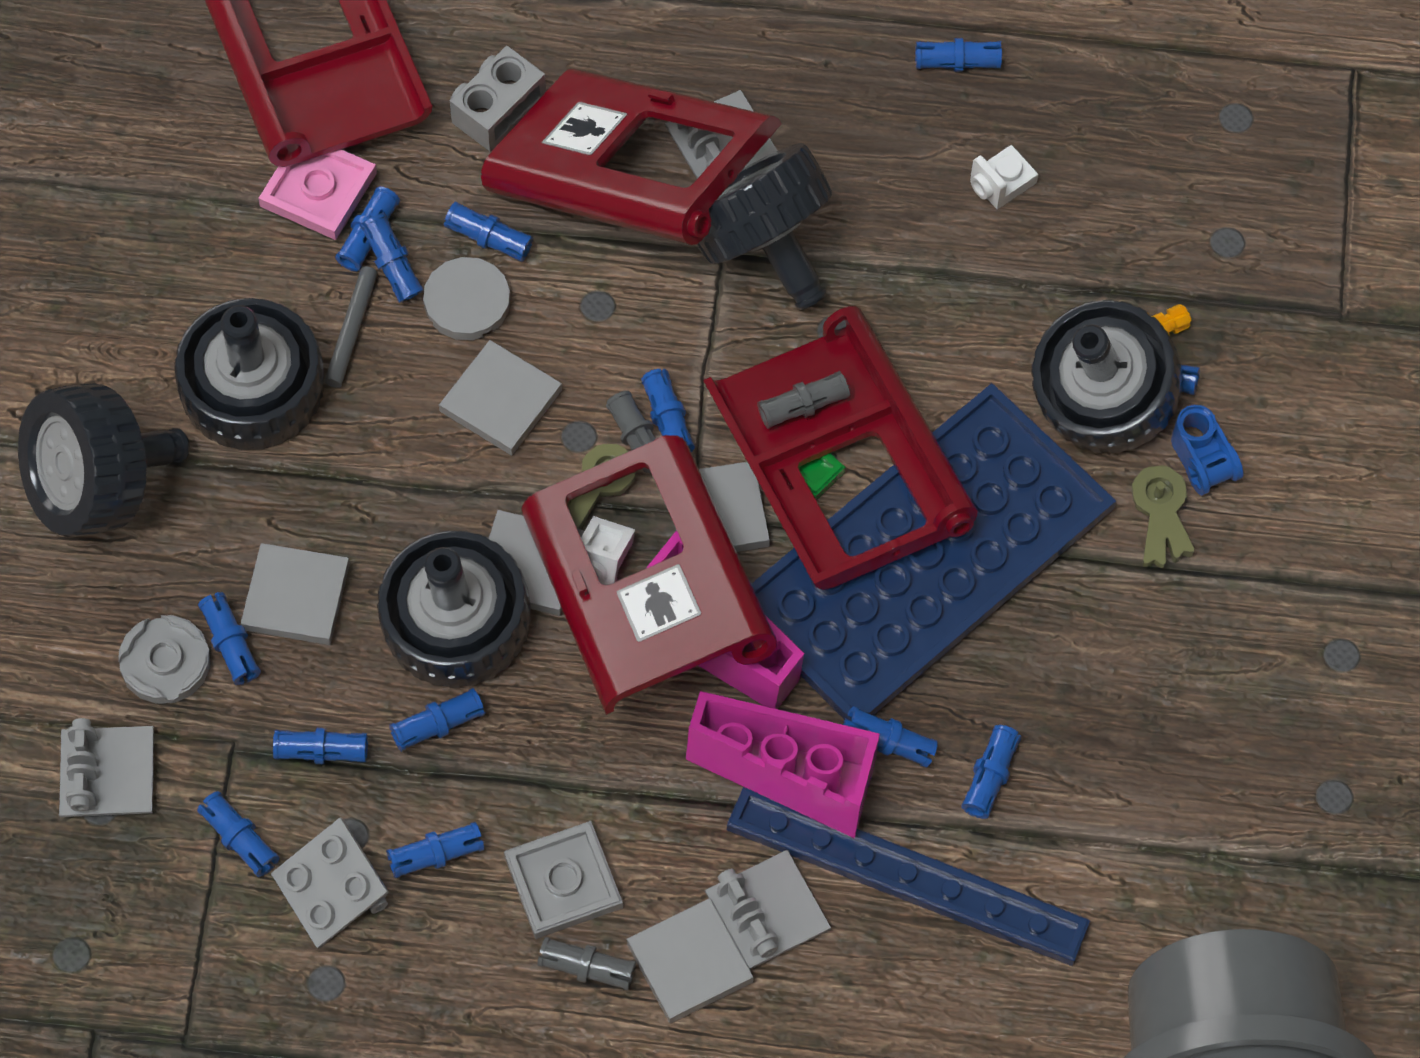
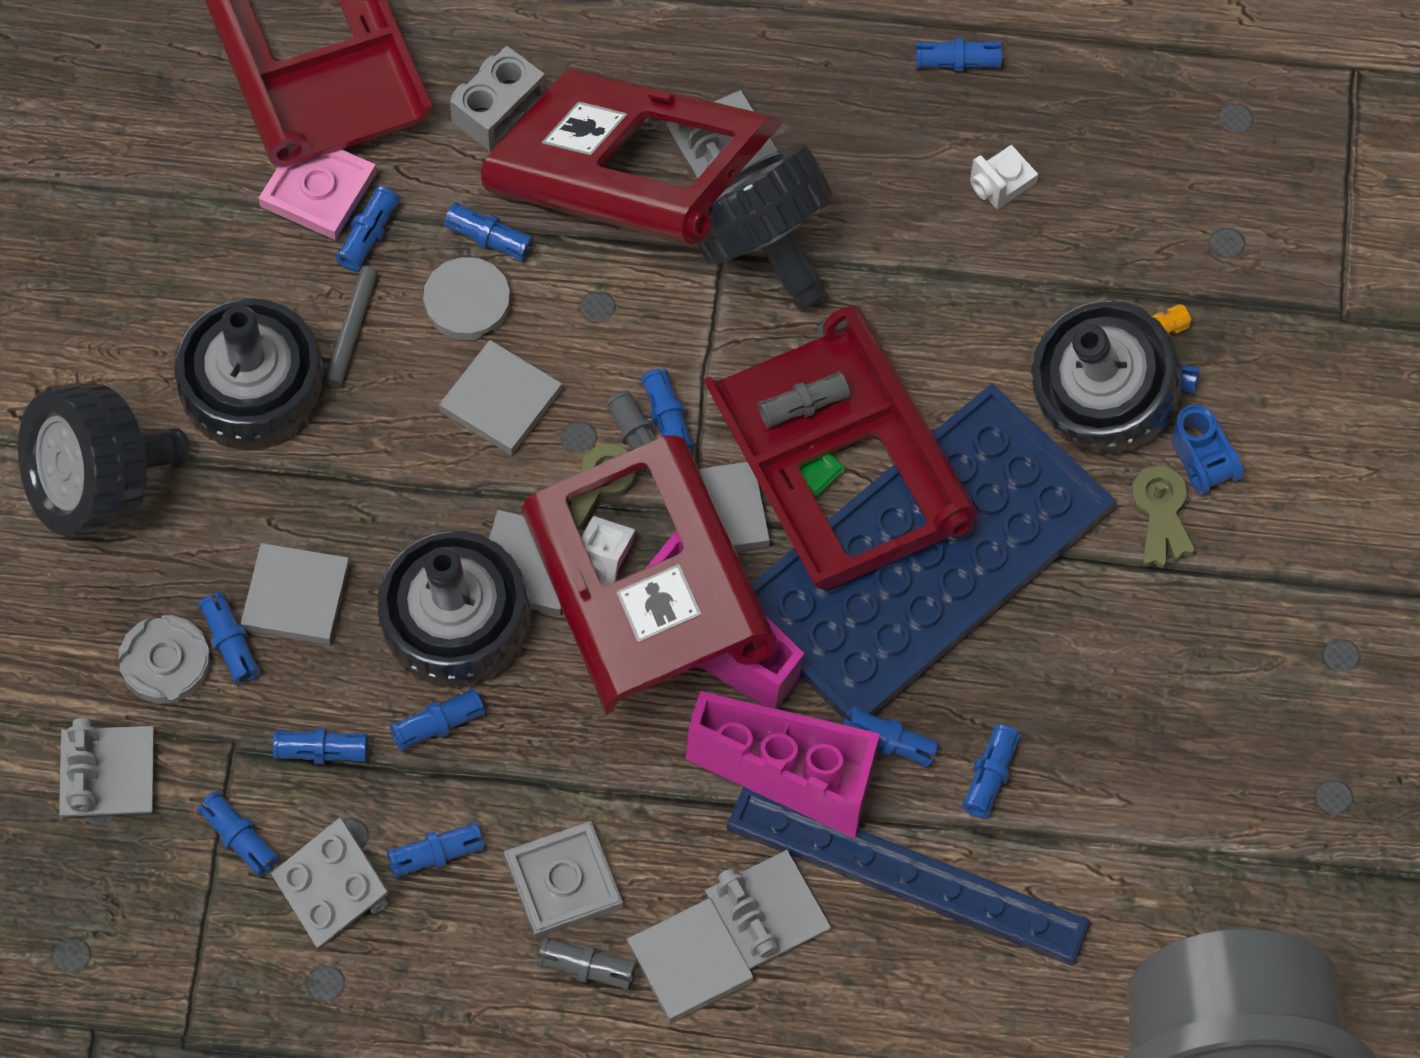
(391, 257): blue pin -> none

